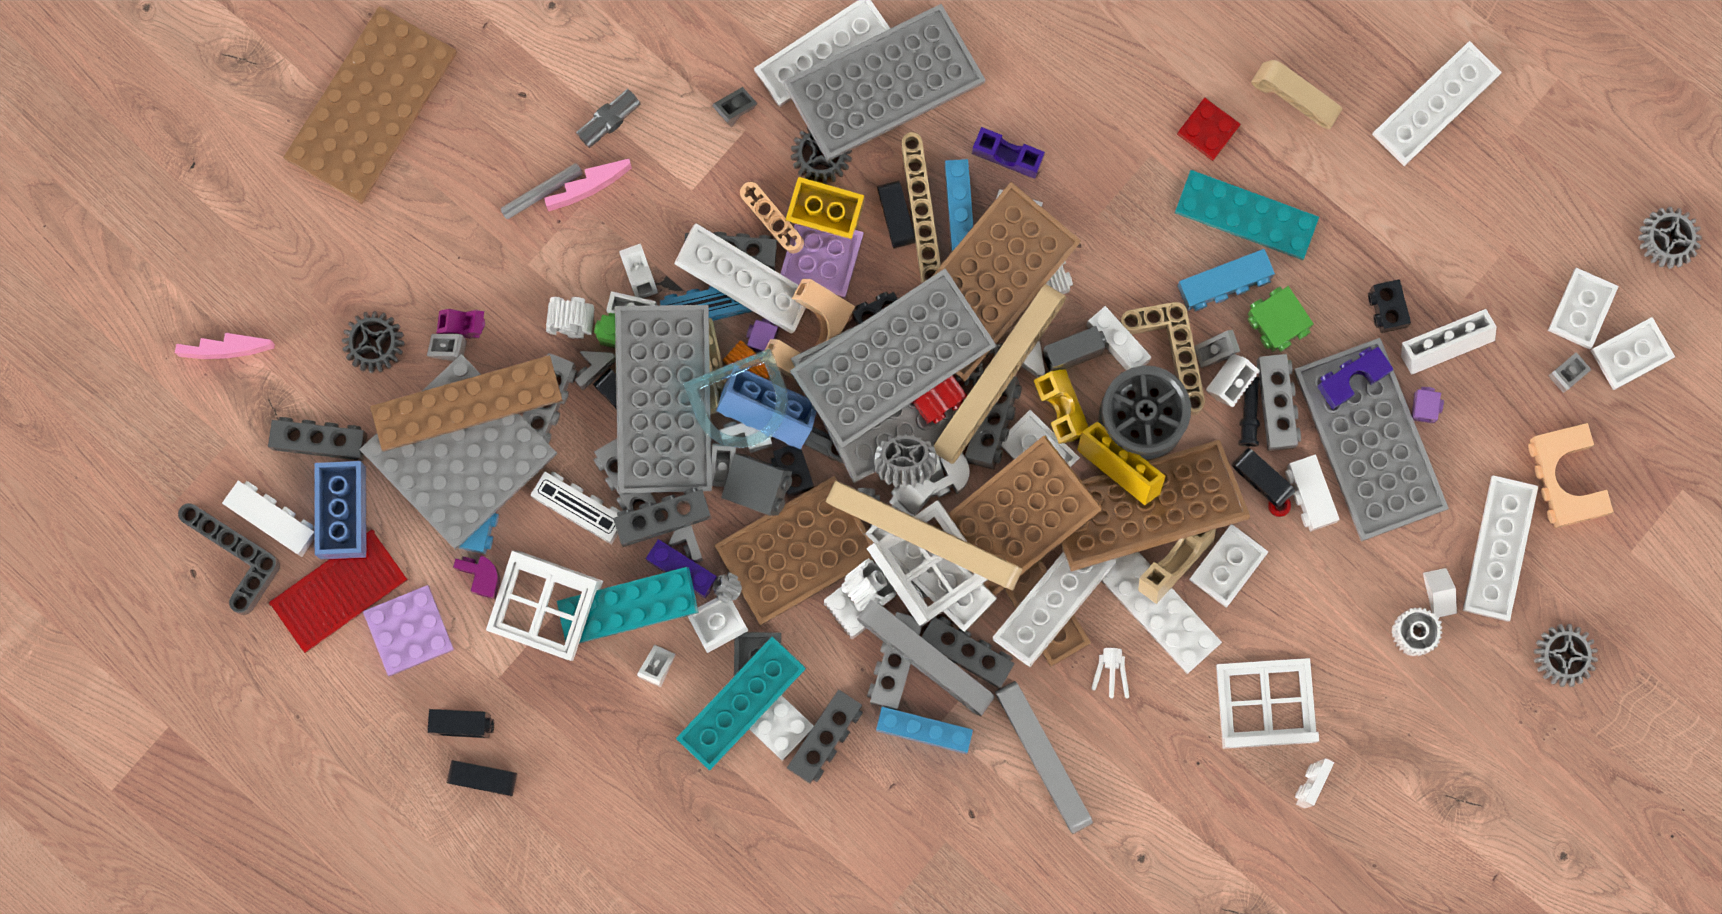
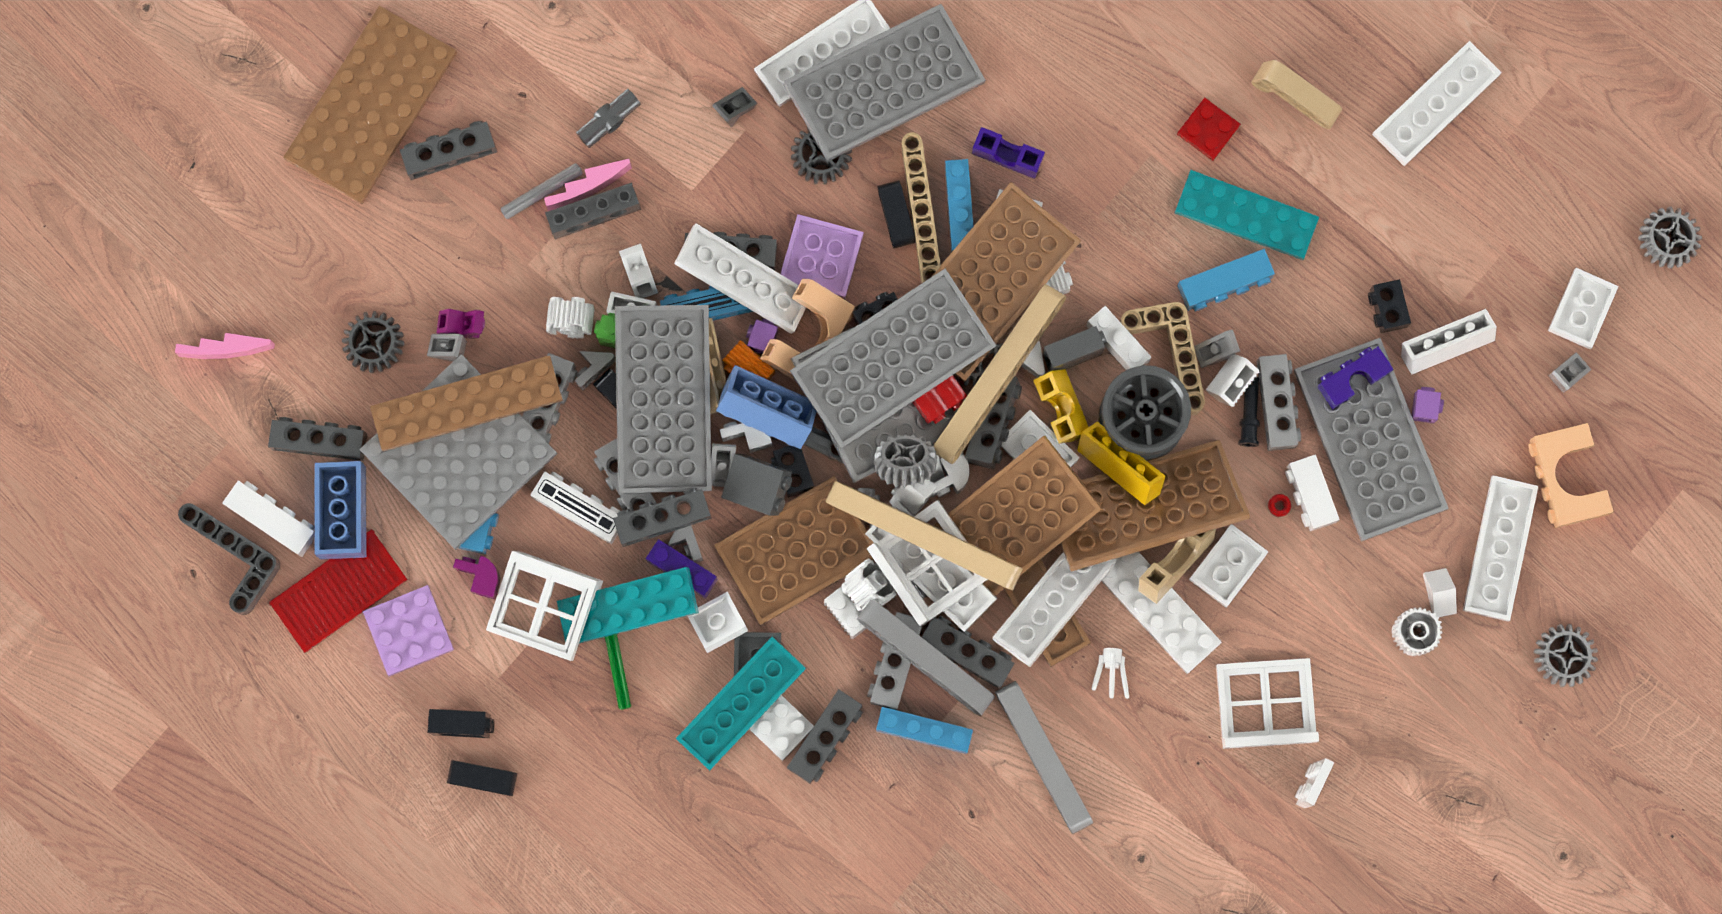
(439, 161): none -> dark grey brick
(593, 211): none -> dark grey brick
(618, 672): none -> green axle
(656, 666): white slope -> none
(693, 386): clear light blue window -> none
(727, 587): light grey gear -> none
(770, 218): light nougat beam -> none
(825, 208): yellow slope -> none
(1263, 477): black beam -> none
(1279, 319): bright green brick -> none
(1632, 353): white plate -> none

